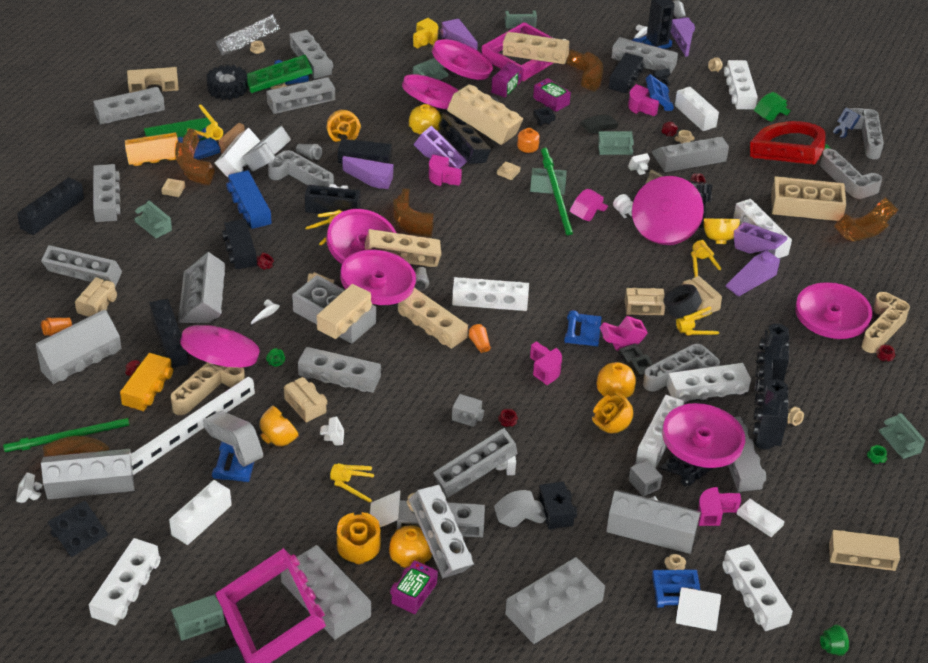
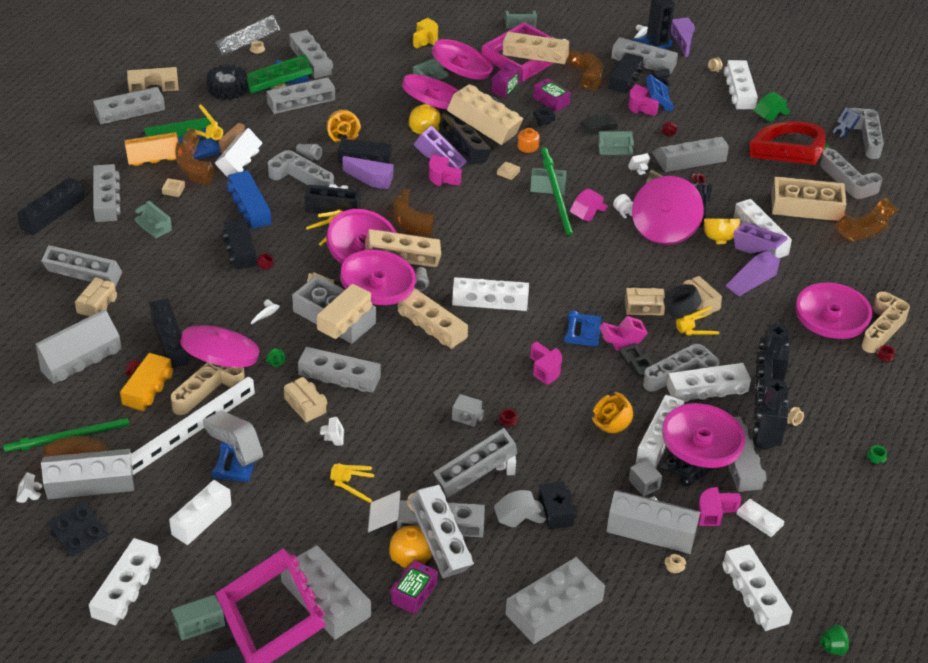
(54, 325): orange cone -> none
(202, 290): light grey slope -> none
(266, 149): light grey beam -> none
(276, 428): light orange cylinder -> none
(358, 537): light orange brick -> none
(458, 32): medium lavender slope -> none
(479, 337): orange cone -> none
(616, 378): light orange cylinder -> none
(671, 582): blue plate -> none
(679, 11): light grey cone -> none
(684, 136): tan plate -> none
(696, 108): white brick -> none
(698, 609): white sticker -> none
(702, 251): yellow plant -> none
(864, 550): tan brick -> none
(902, 436): sand green hinge -> none

